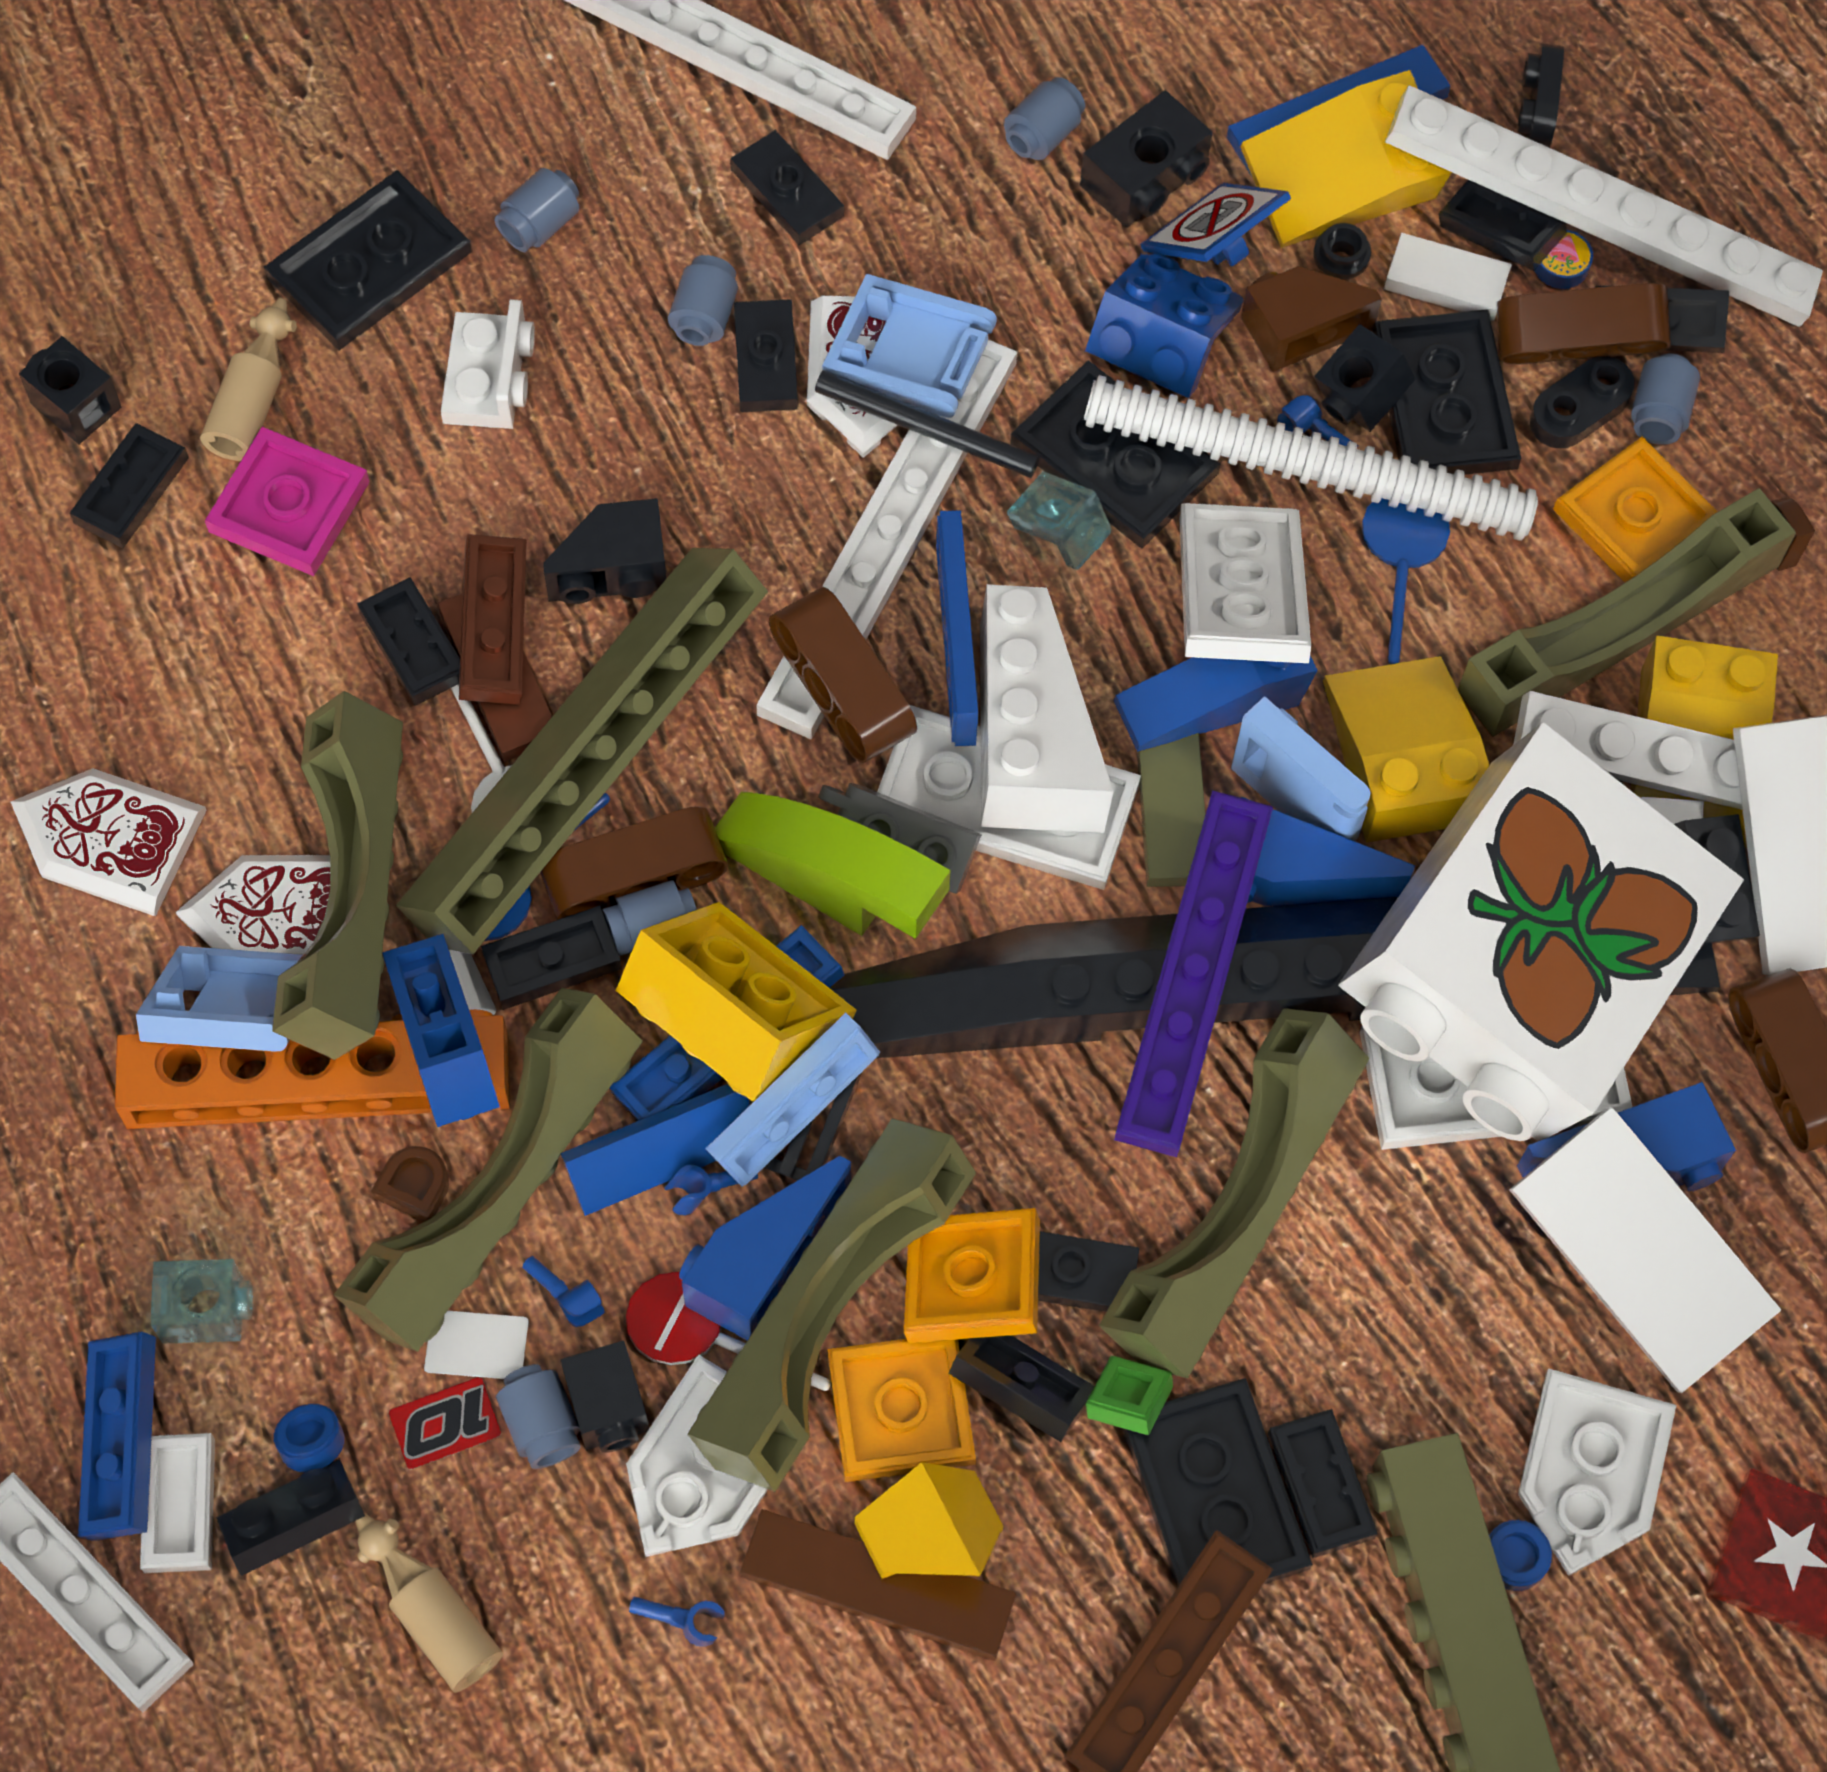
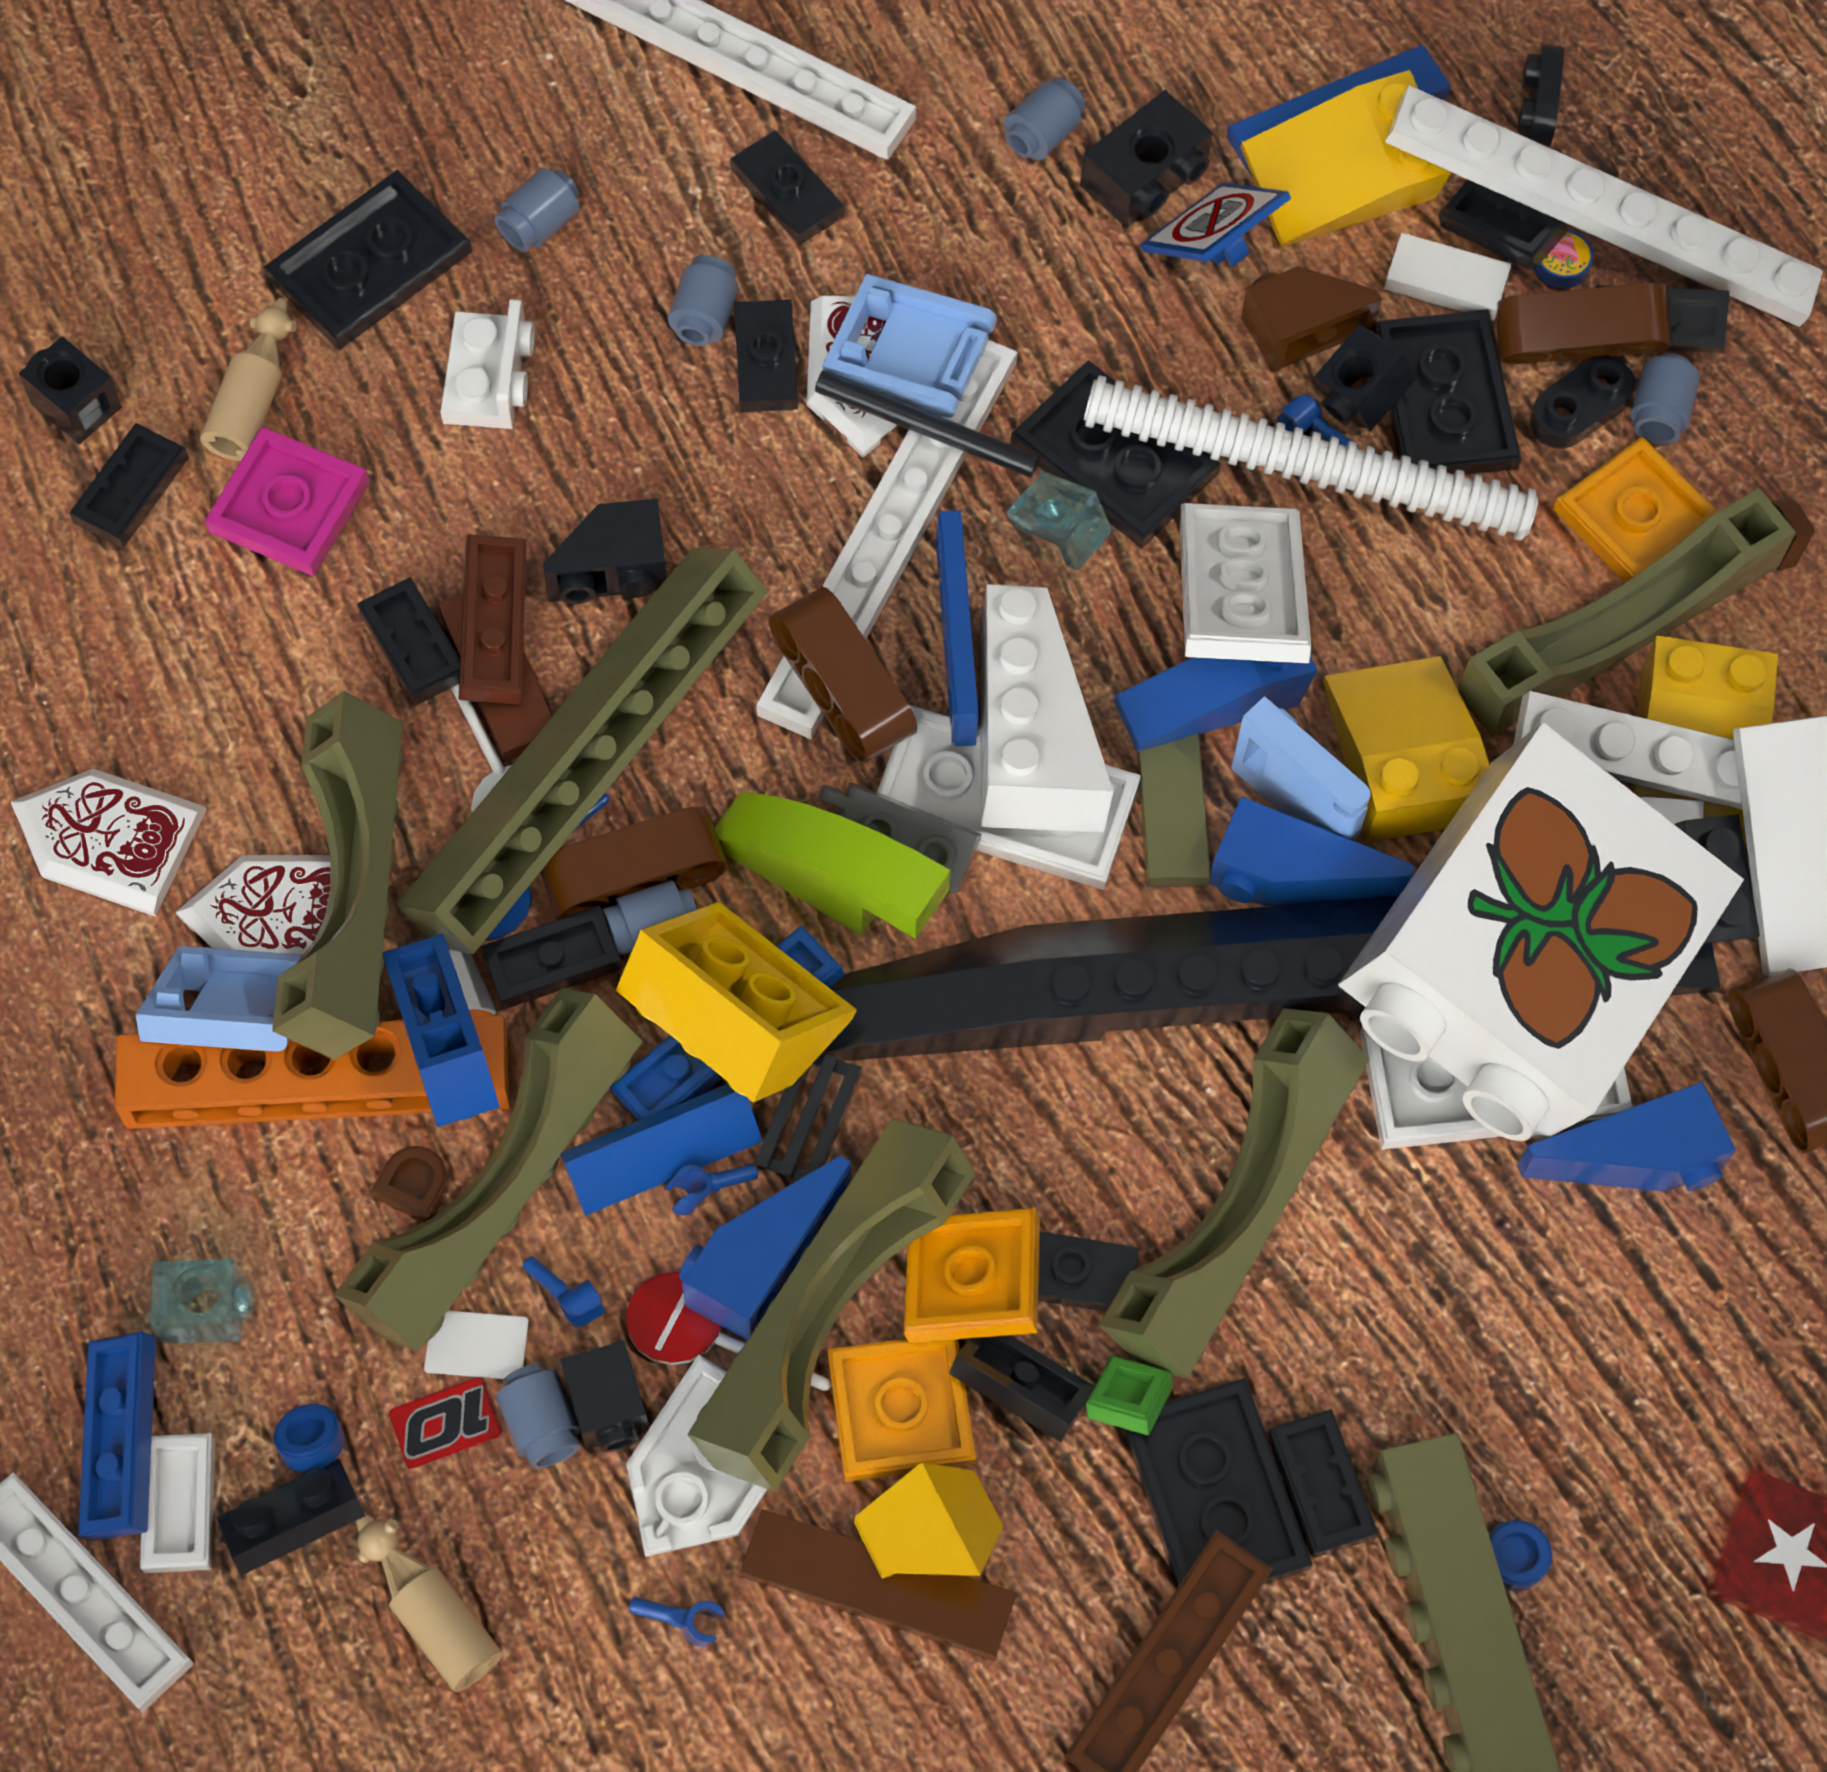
(793, 1100): light blue tile -> none
(1162, 322): blue bracket -> none
(1193, 974): dark purple tile -> none
(1346, 239): black plate -> none
(1404, 542): blue piece -> none
(1593, 1466): white tile -> none
(1645, 1250): white tile -> none

